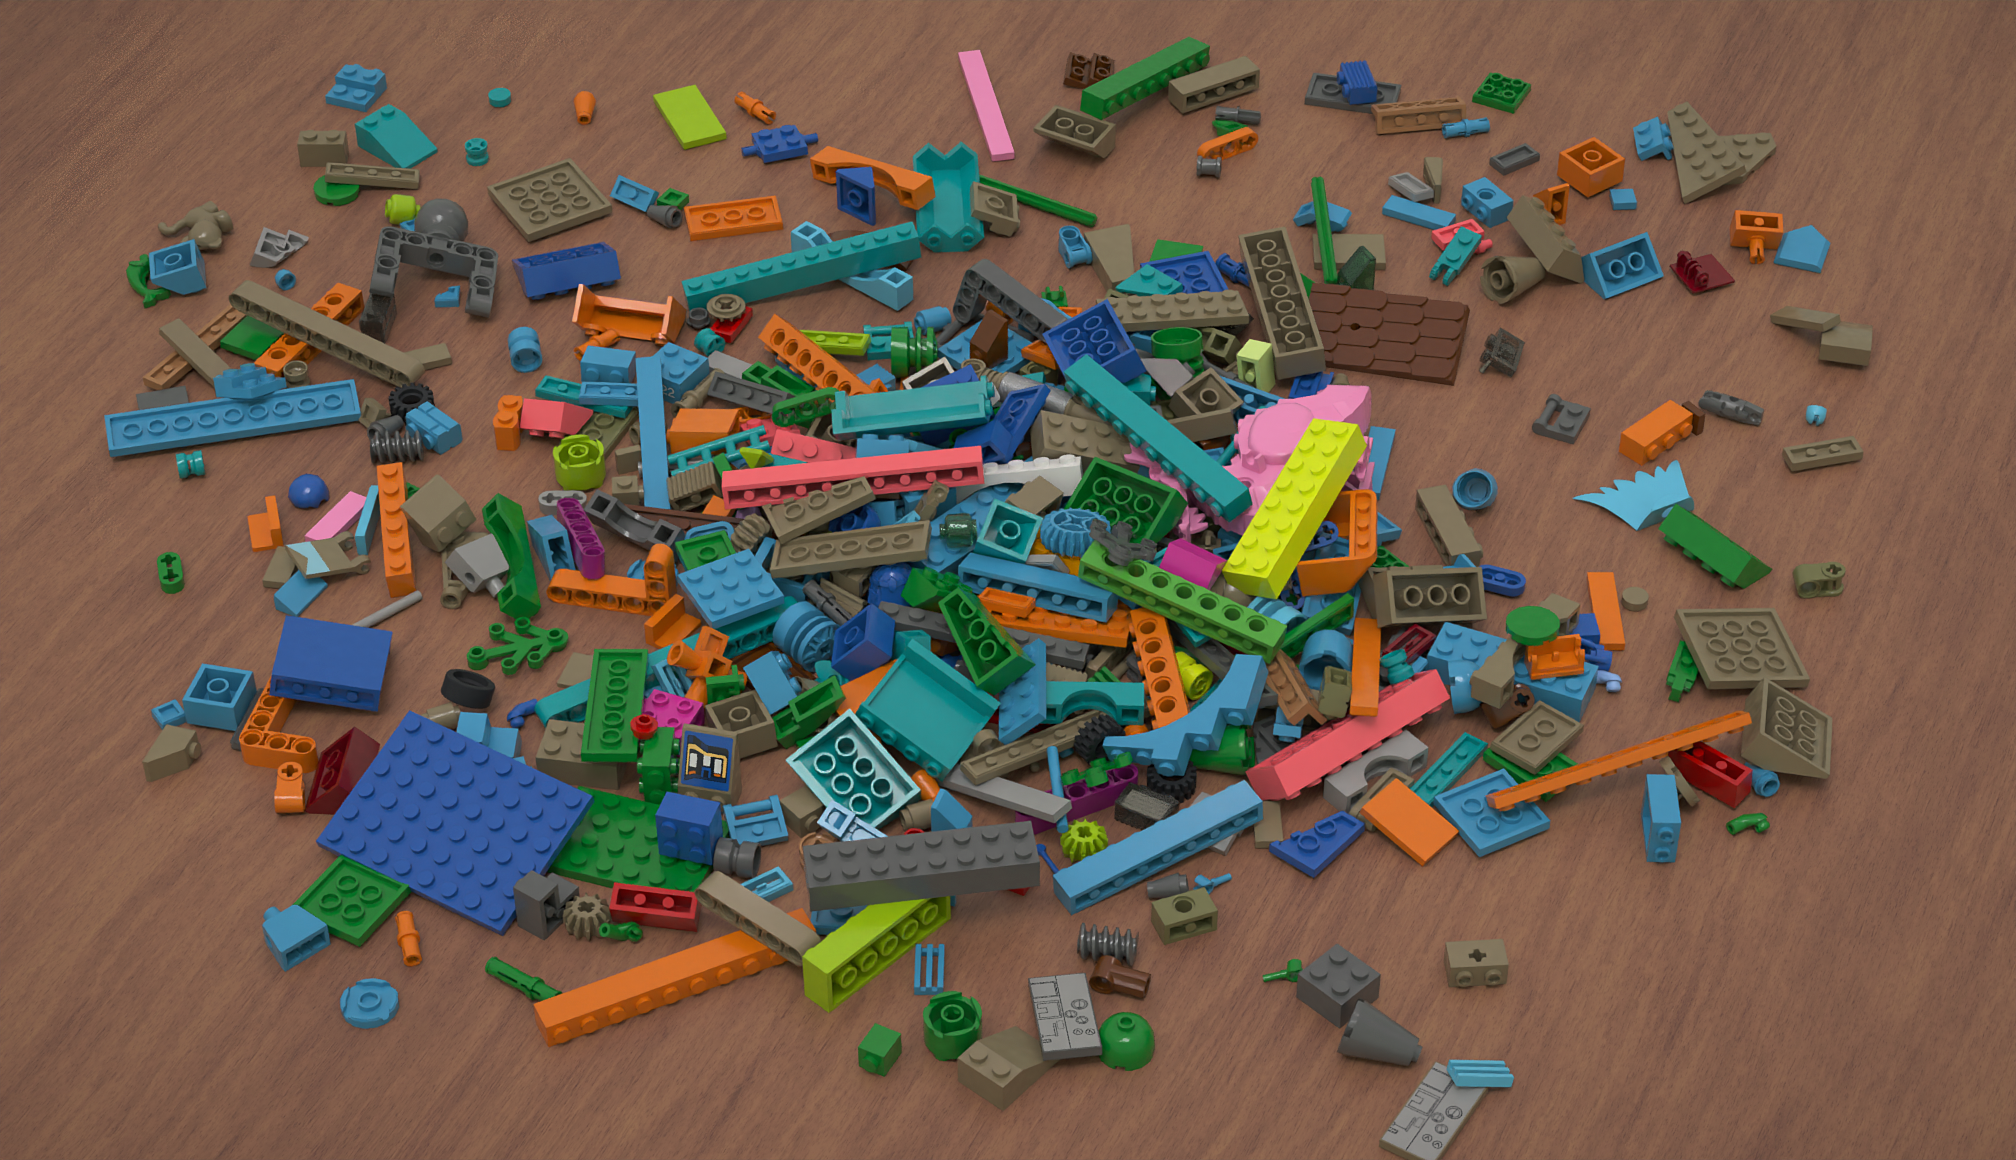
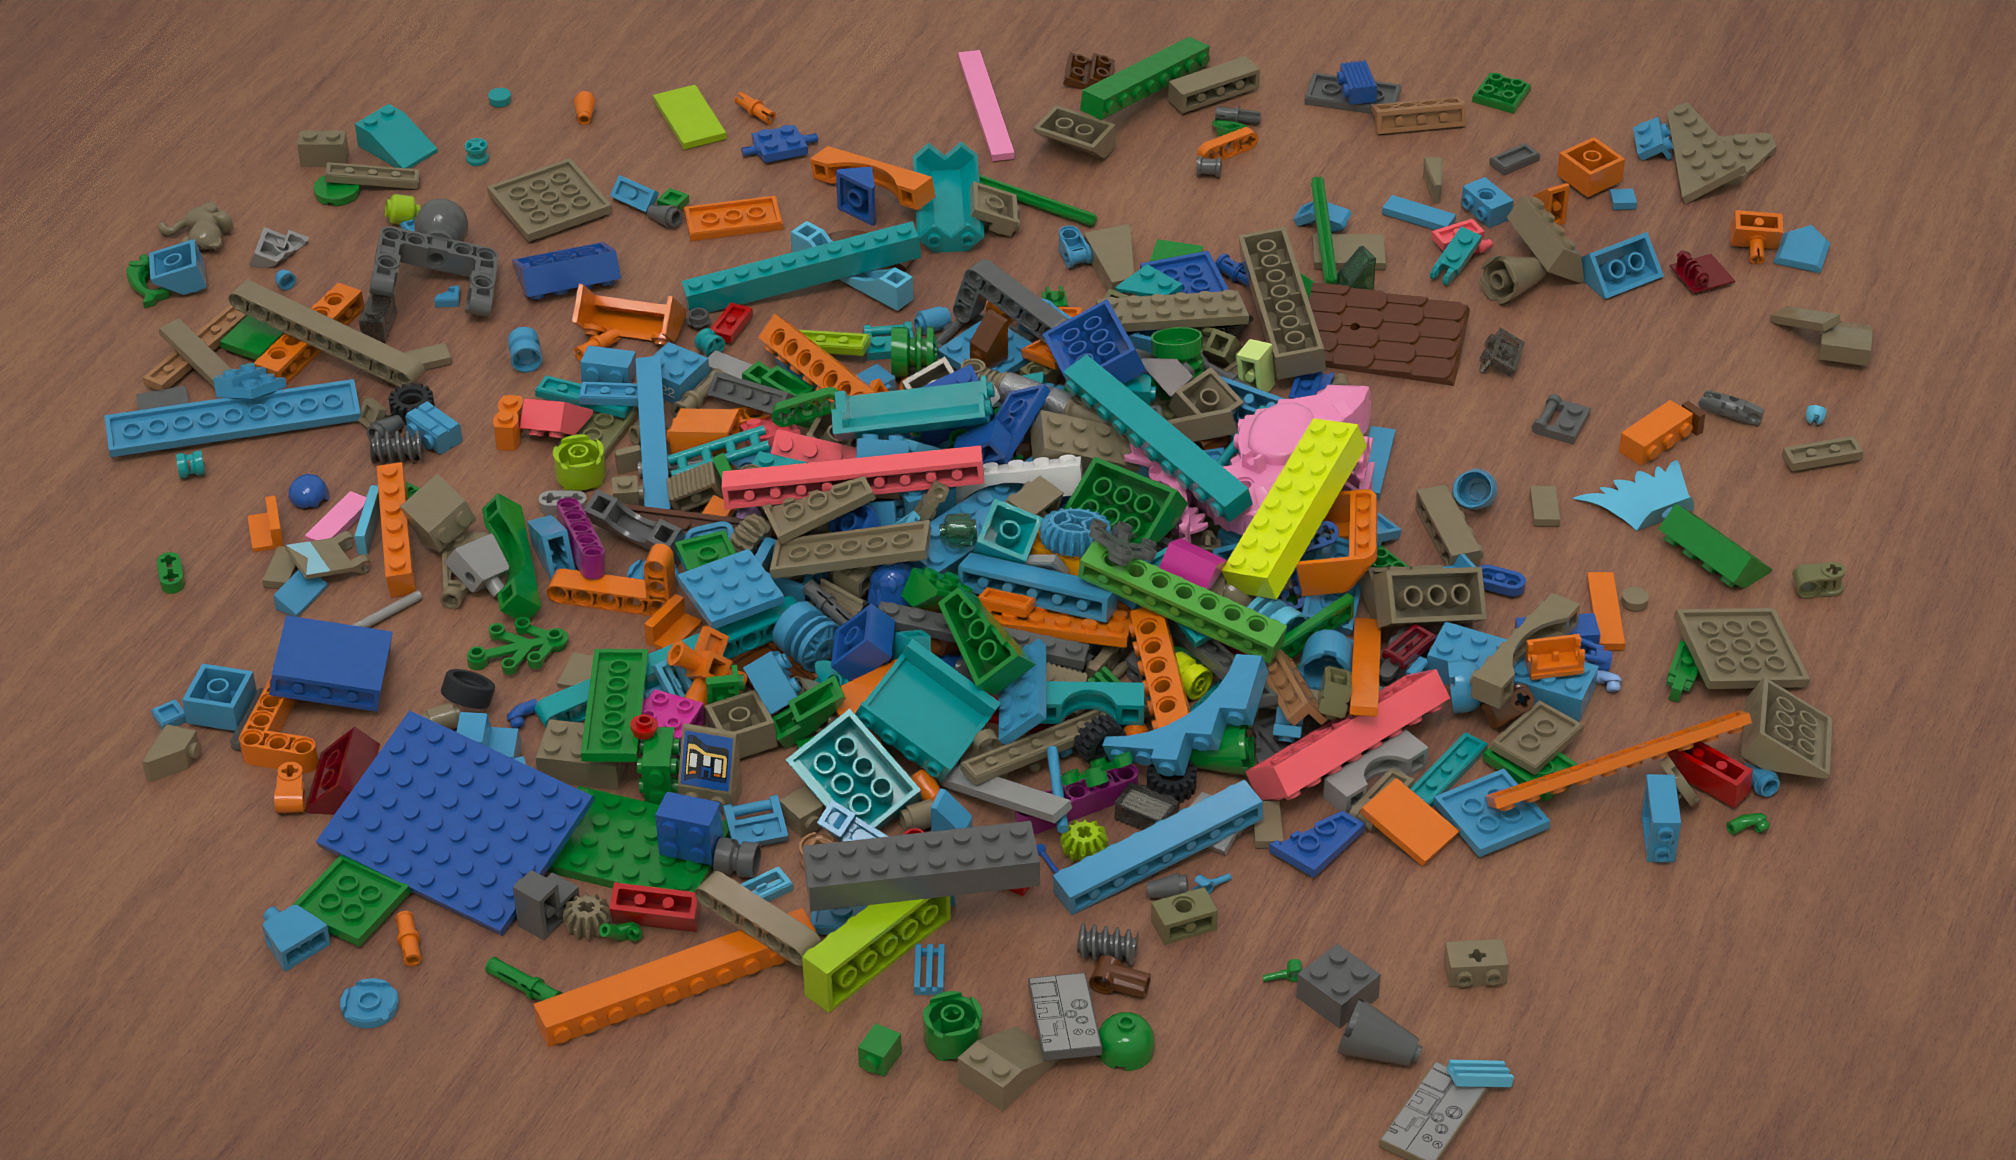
(296, 374): dark tan wheel -> none
(357, 88): dark azure plate -> none
(725, 301): dark tan gear -> none
(756, 457): lime slope -> none
(1397, 666): teal wheel -> none
(1411, 187): light grey tile -> none
(1465, 127): dark azure pin -> none
(1532, 625): green tile -> none
(1544, 506): none -> dark tan tile

